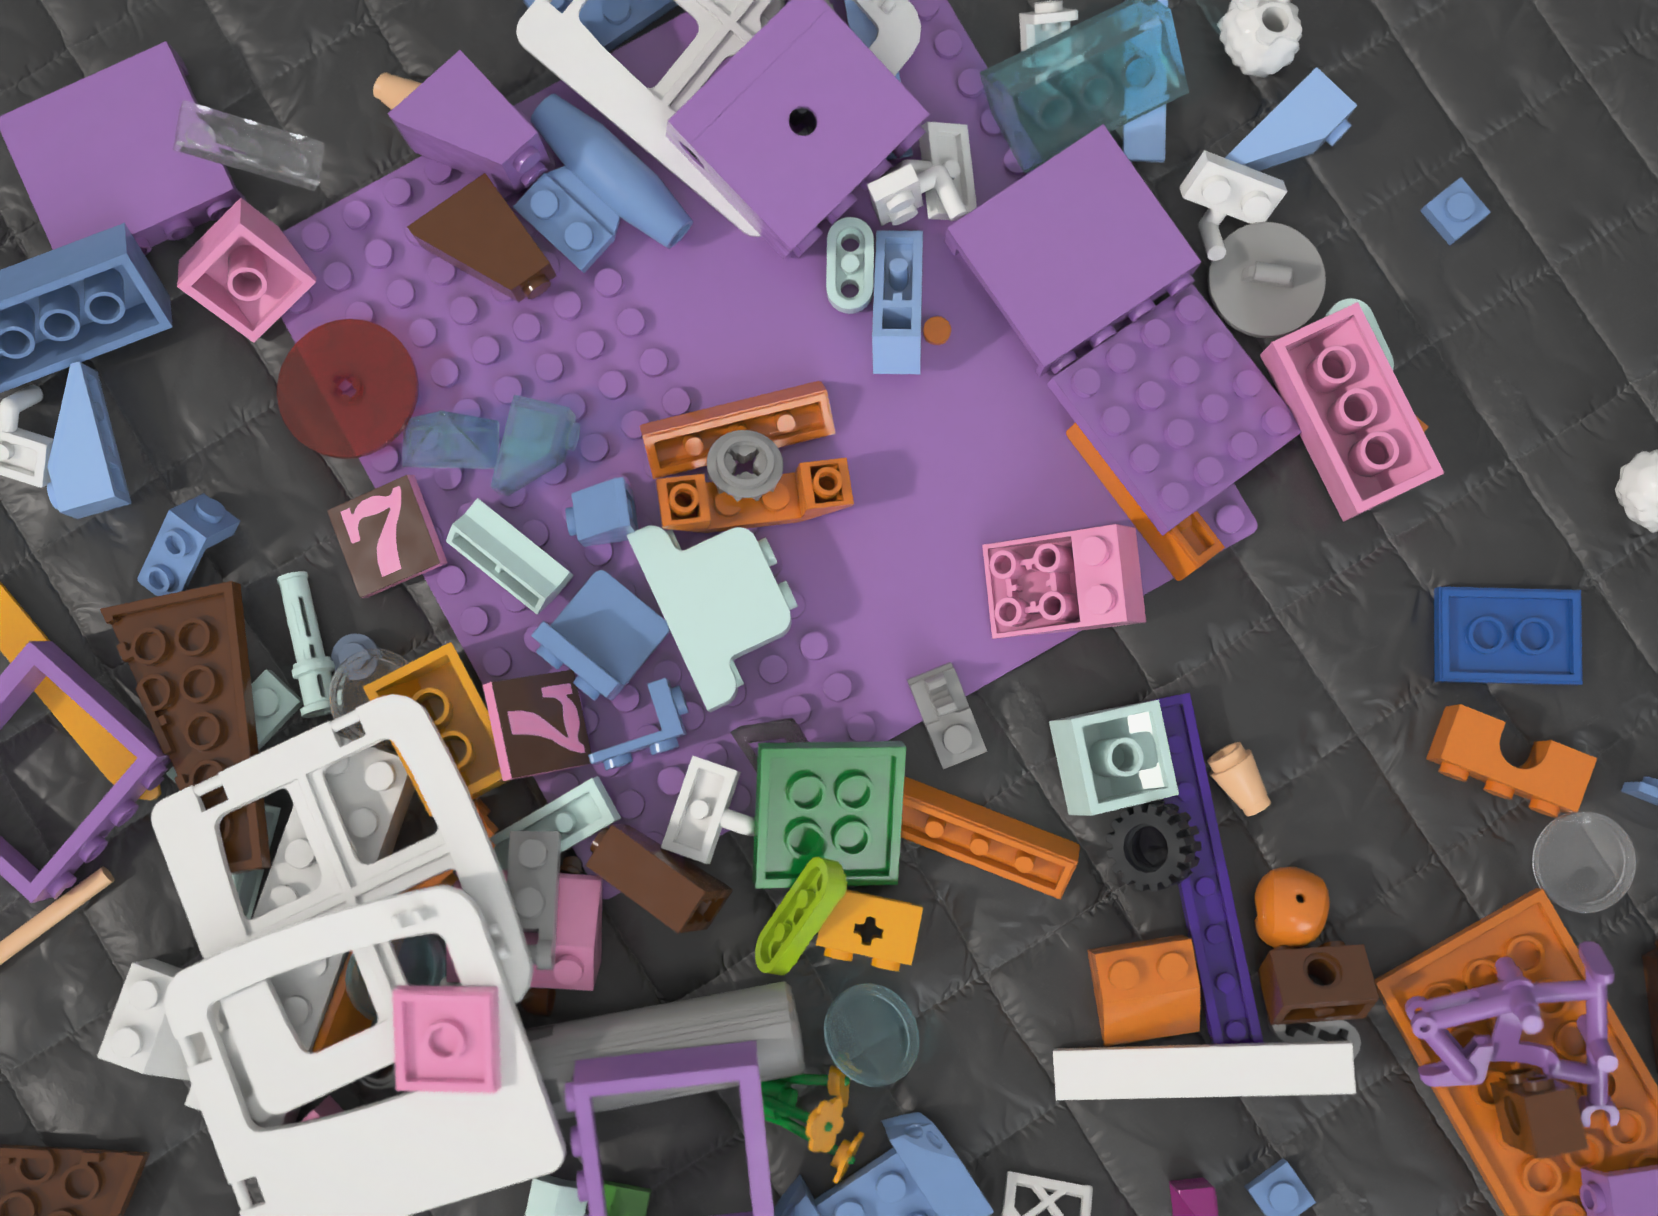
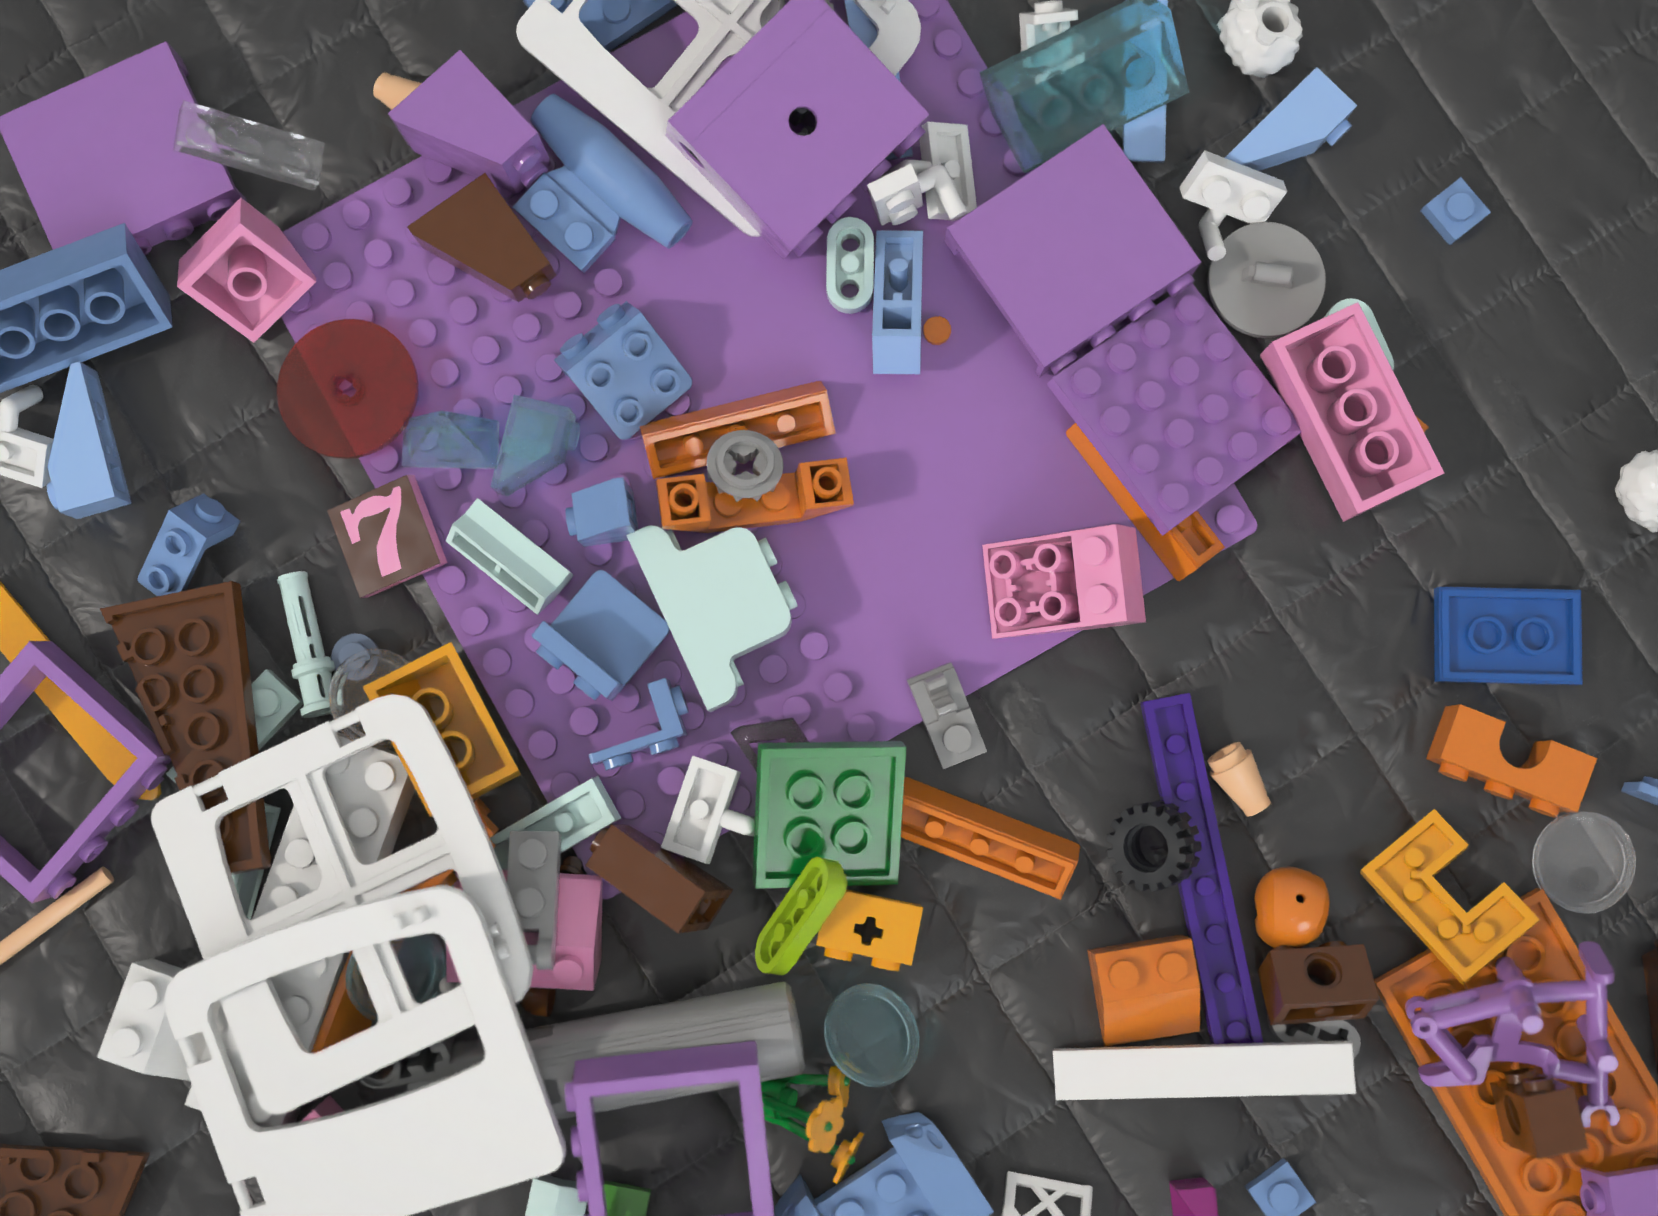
(447, 1038): bright pink tile -> none
(537, 724): reddish brown tile -> none
(624, 369): none -> medium blue bracket
(1113, 758): light aqua slope -> none
(1456, 937): none -> light orange plate

